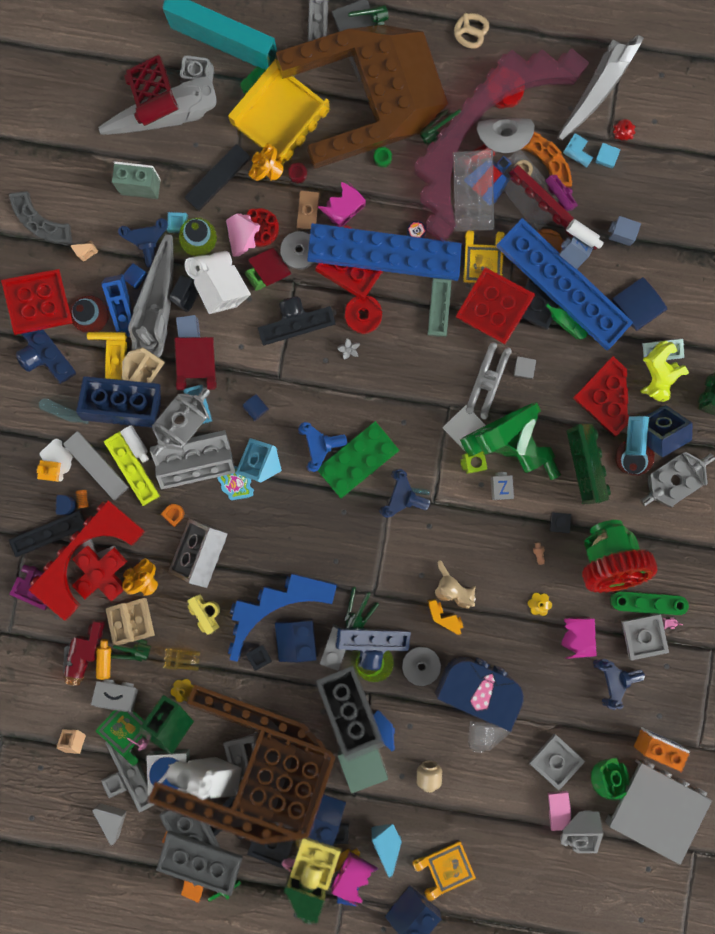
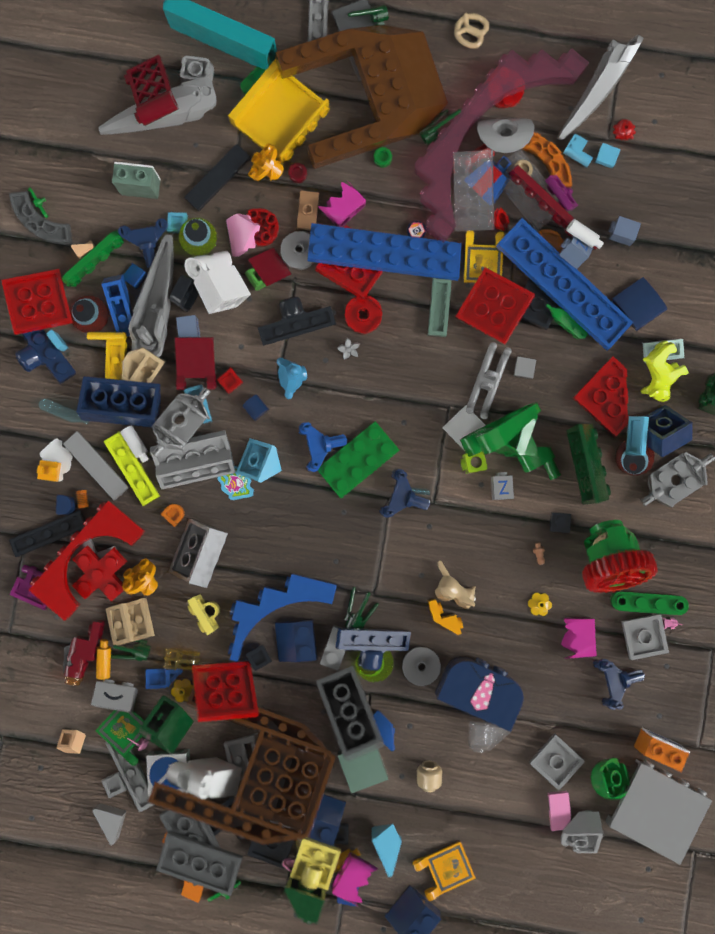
(38, 202): none -> green piece
(57, 340): none -> medium azure tile
(89, 261): none -> green plate
(160, 677): none -> blue slope
(224, 691): none -> red plate
(229, 380): none -> red tile
(290, 376): none -> dark azure rock
(500, 219): none -> red animal

